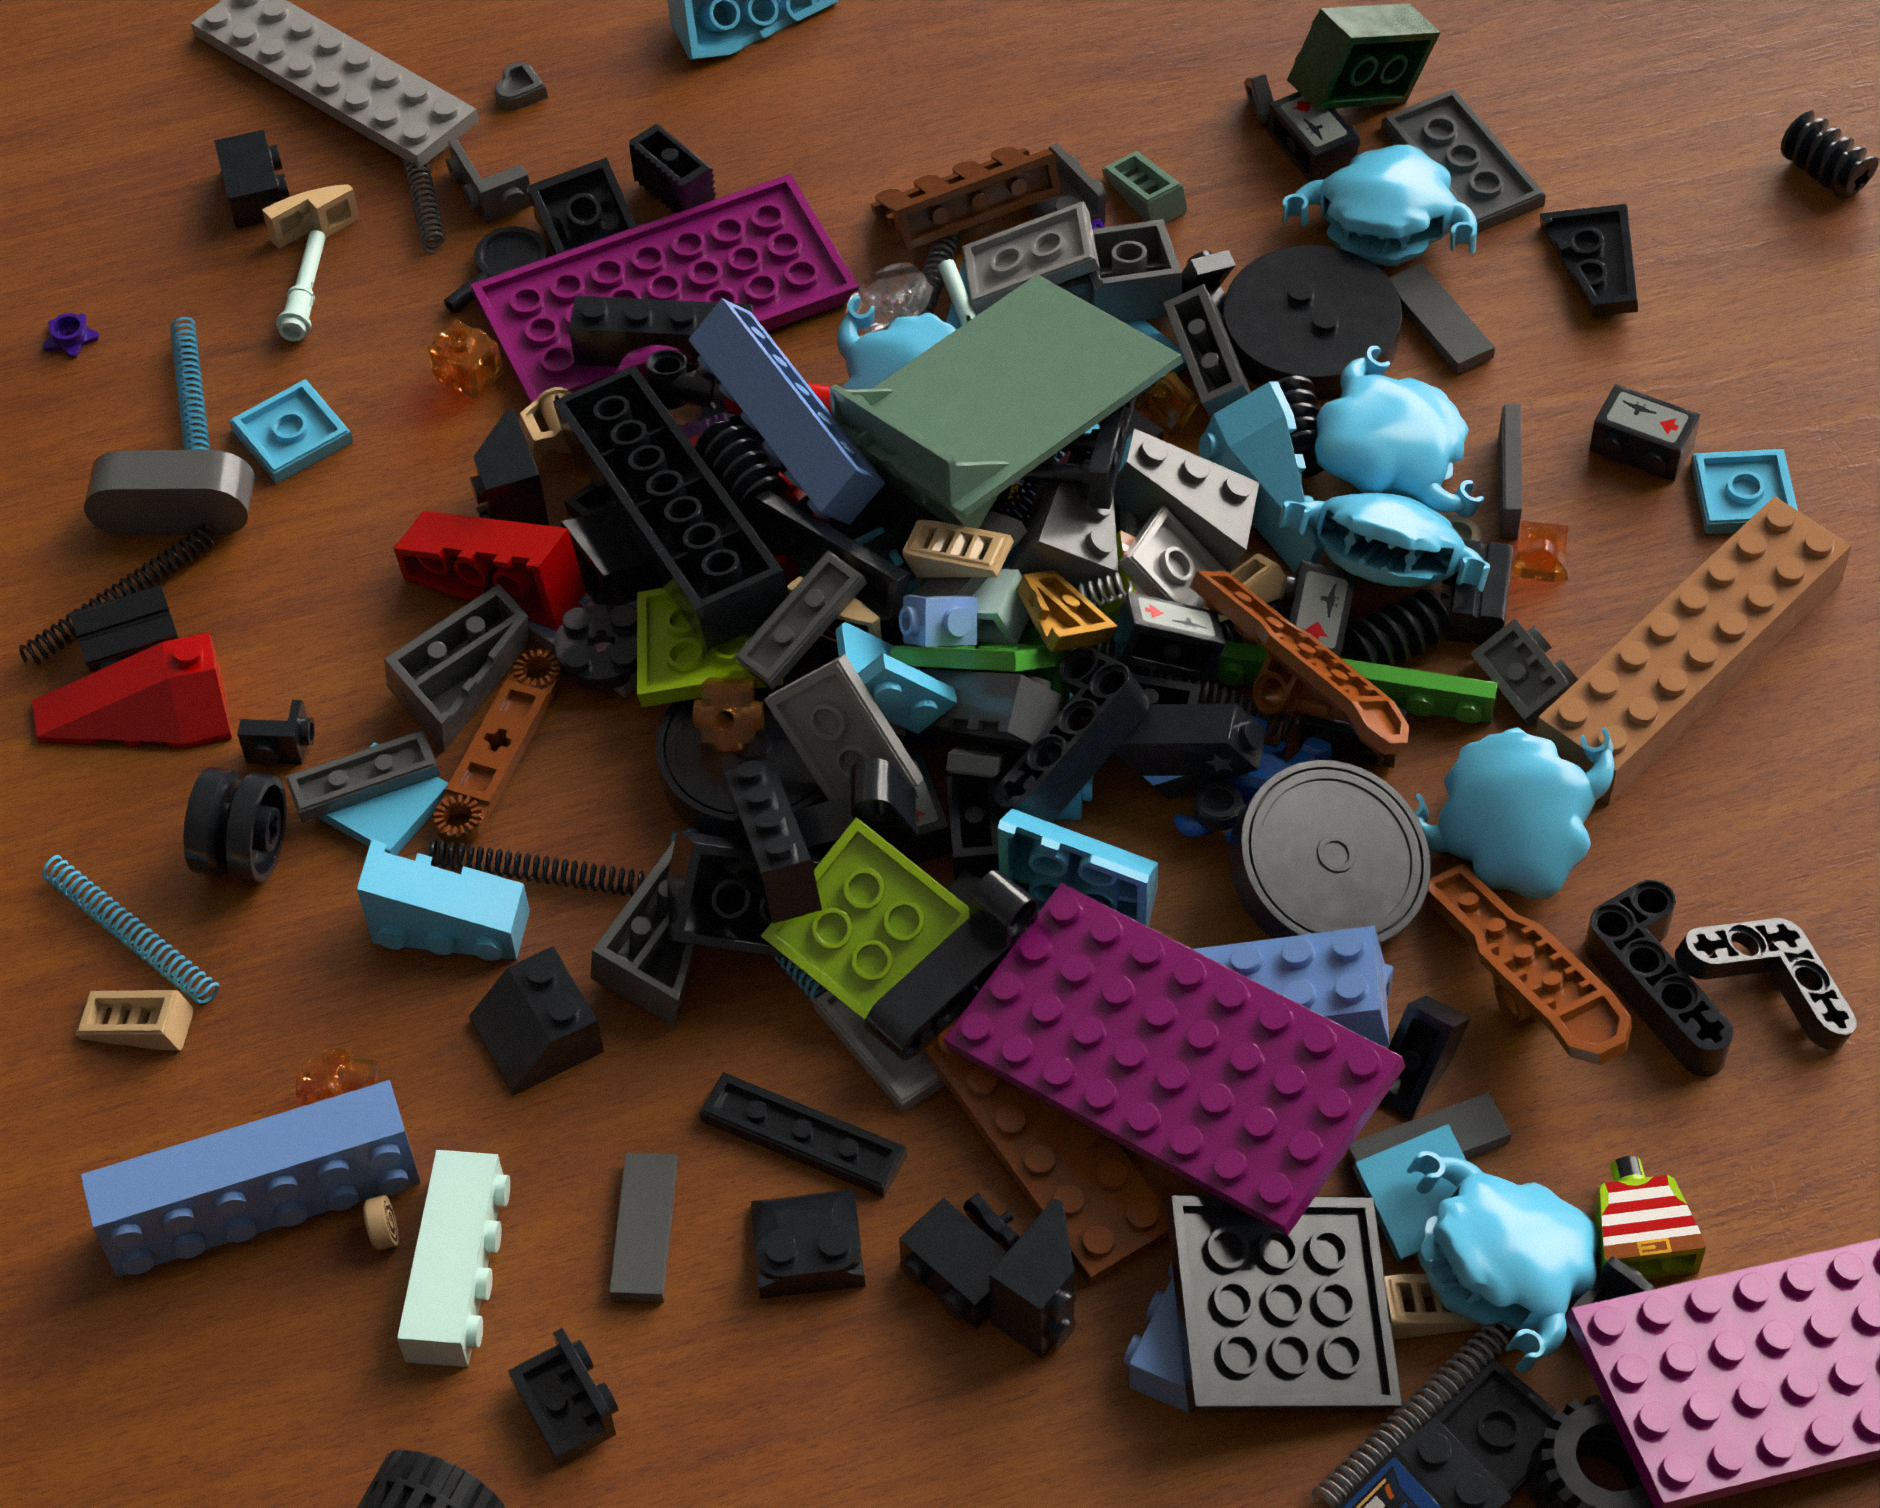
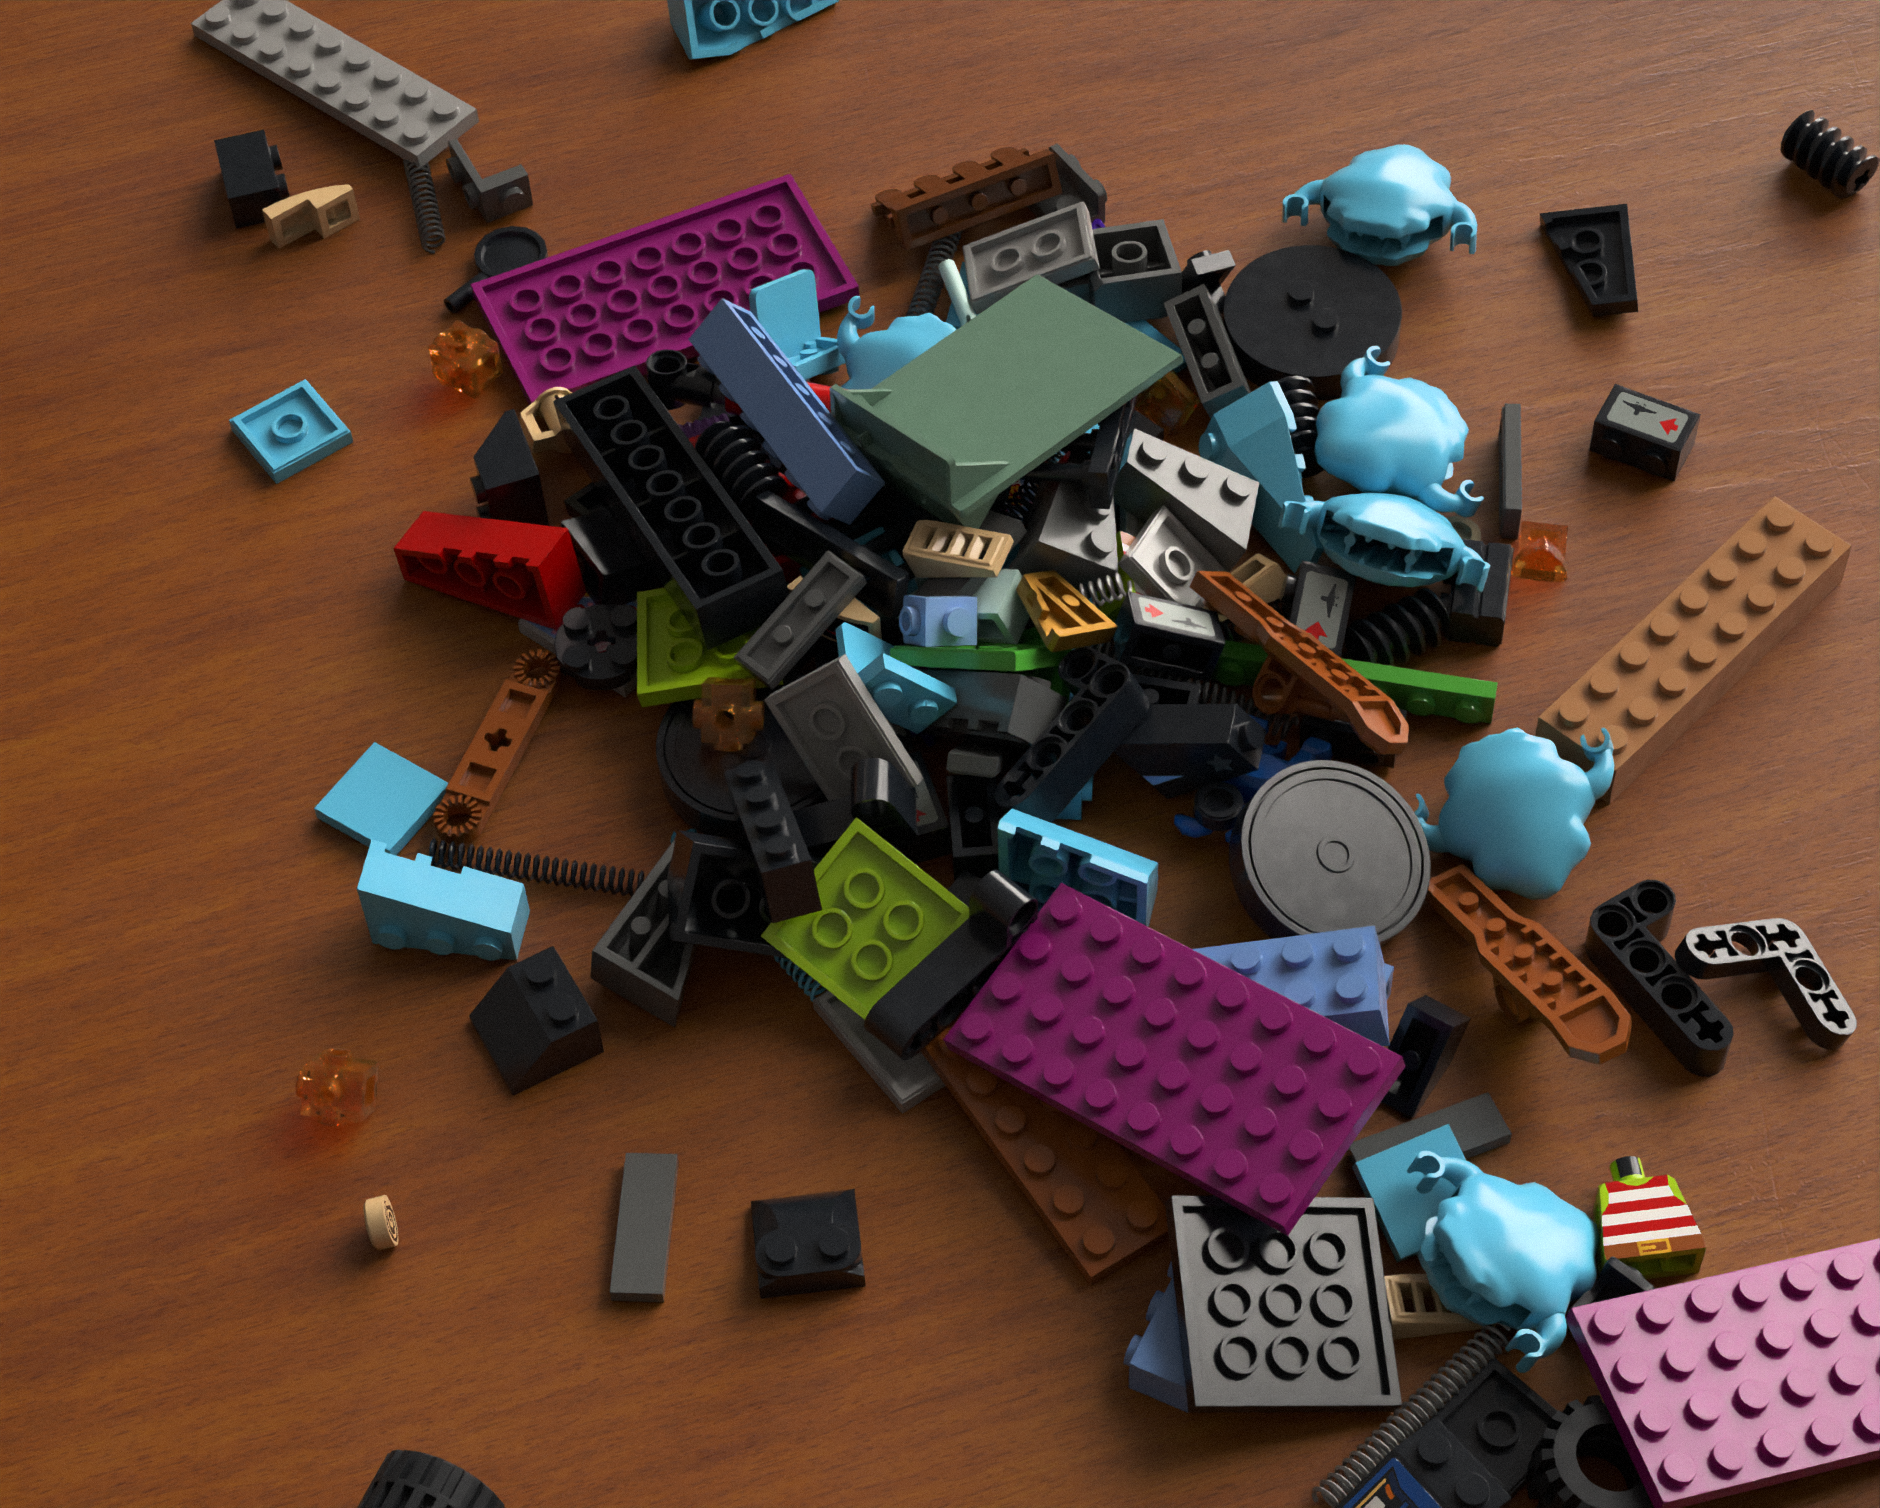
(69, 324): dark purple plate -> none
(120, 586): black piece -> none
(122, 937): medium azure piece -> none
(123, 627): black brick -> none
(157, 695): red wedge -> none
(165, 1028): tan slope -> none
(169, 492): dark grey plant -> none
(194, 349): medium azure piece -> none
(235, 824): black wheel -> none
(250, 1179): medium blue brick -> none
(276, 740): black bracket -> none
(294, 321): light aqua pin -> none
(362, 776): dark grey tile -> none
(453, 1258): light aqua brick -> none
(458, 663): dark grey wedge -> none
(519, 87): dark grey tile -> none
(564, 1398): black bracket -> none
(580, 206): black slope -> none
(611, 327): black arch -> none
(670, 170): black brick -> none
(791, 318): none -> medium azure bracket
(803, 1134): black tile -> none
(896, 293): clear plate -> none
(951, 1260): black brick -> none
(988, 1221): black piece -> none
(1035, 1285): black slope -> none
(1149, 192): sand green slope -> none
(1259, 96): dark grey tile -> none
(1312, 138): black brick -> none
(1363, 55): dark green brick -> none
(1441, 319): dark grey tile -> none
(1479, 164): dark grey tile -> none
(1523, 670): dark grey bracket -> none
(1738, 485): medium azure tile -> none

